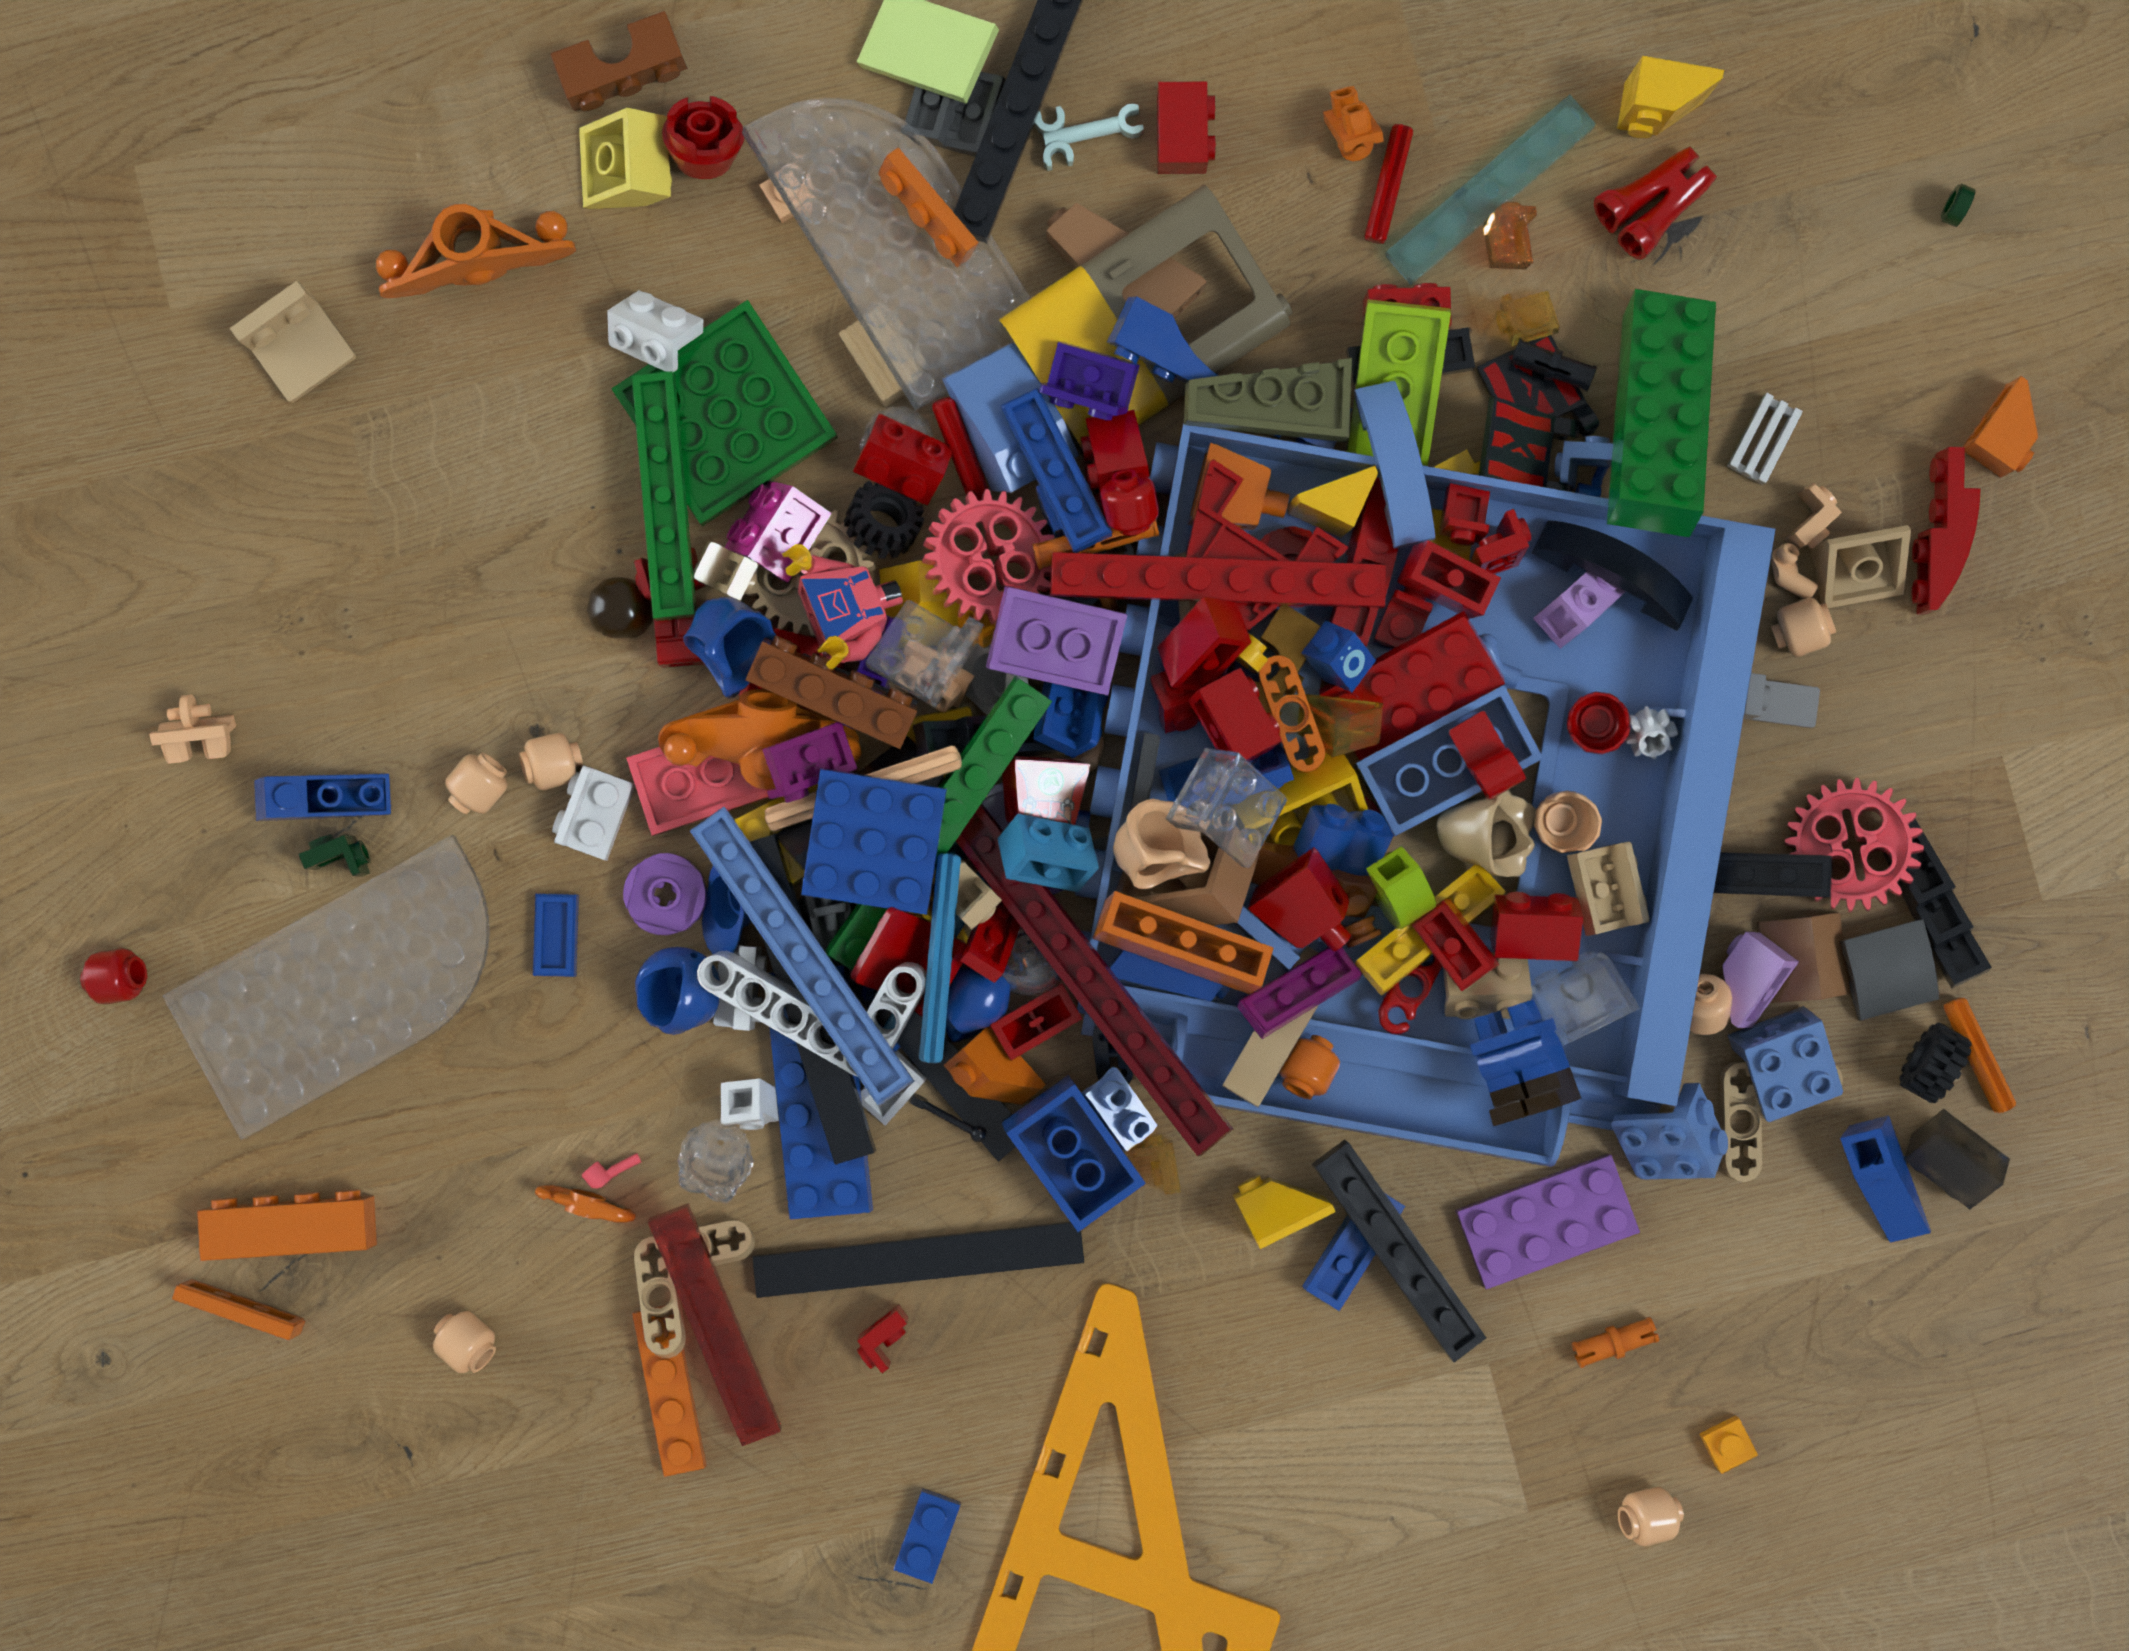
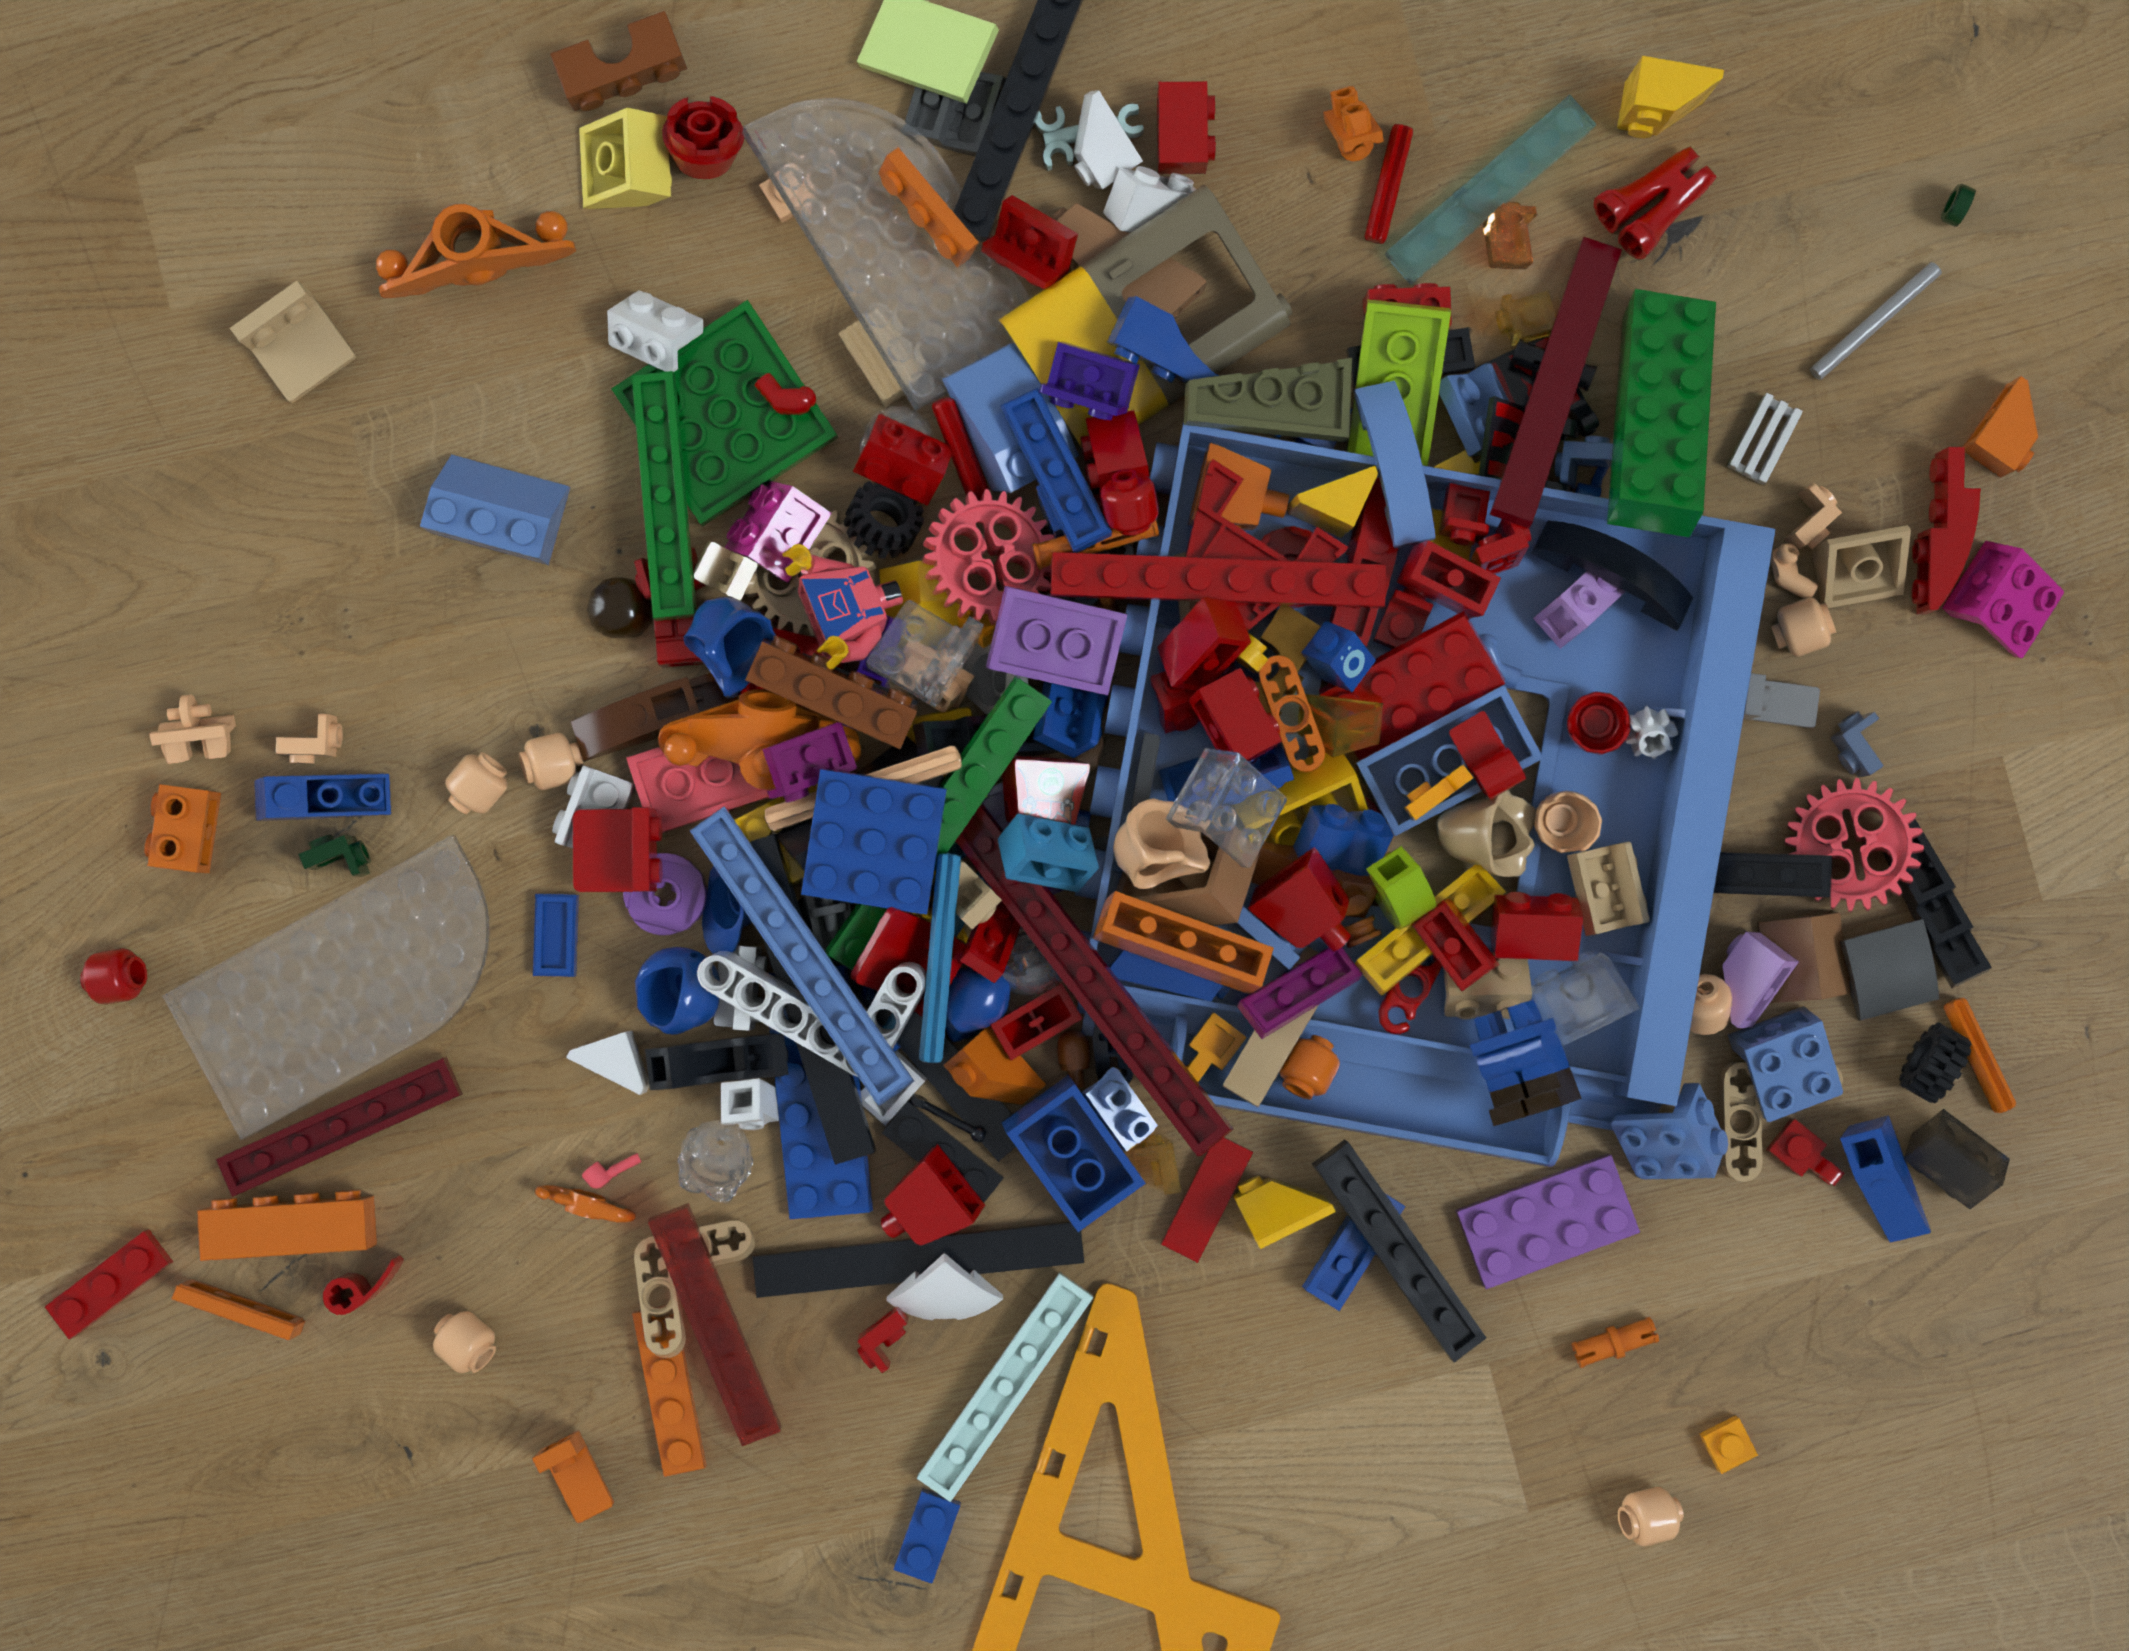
(108, 1284): none -> red plate
(182, 829): none -> orange brick
(306, 749): none -> light nougat bracket
(339, 1126): none -> dark red plate
(360, 1287): none -> red panel
(495, 509): none -> medium blue slope
(575, 1476): none -> orange bracket
(614, 1059): none -> white slope
(616, 850): none -> red bracket
(644, 715): none -> reddish brown slope
(717, 1061): none -> black arch
(785, 401): none -> red arm
(919, 1133): none -> black plate
(931, 1201): none -> red torso
(944, 1292): none -> white brick
(1005, 1386): none -> light aqua plate
(1031, 243): none -> red bracket
(1074, 1055): none -> dark orange cylinder
(1101, 143): none -> white slope
(1143, 195): none -> white slope
(1206, 1199): none -> red tile
(1214, 1045): none -> light orange plate
(1427, 797): none -> light orange plate
(1467, 403): none -> medium blue bracket
(1555, 383): none -> dark red tile
(1801, 1151): none -> red plate
(1855, 751): none -> sand blue bracket
(1875, 321): none -> light grey bar
(2005, 595): none -> dark pink bracket

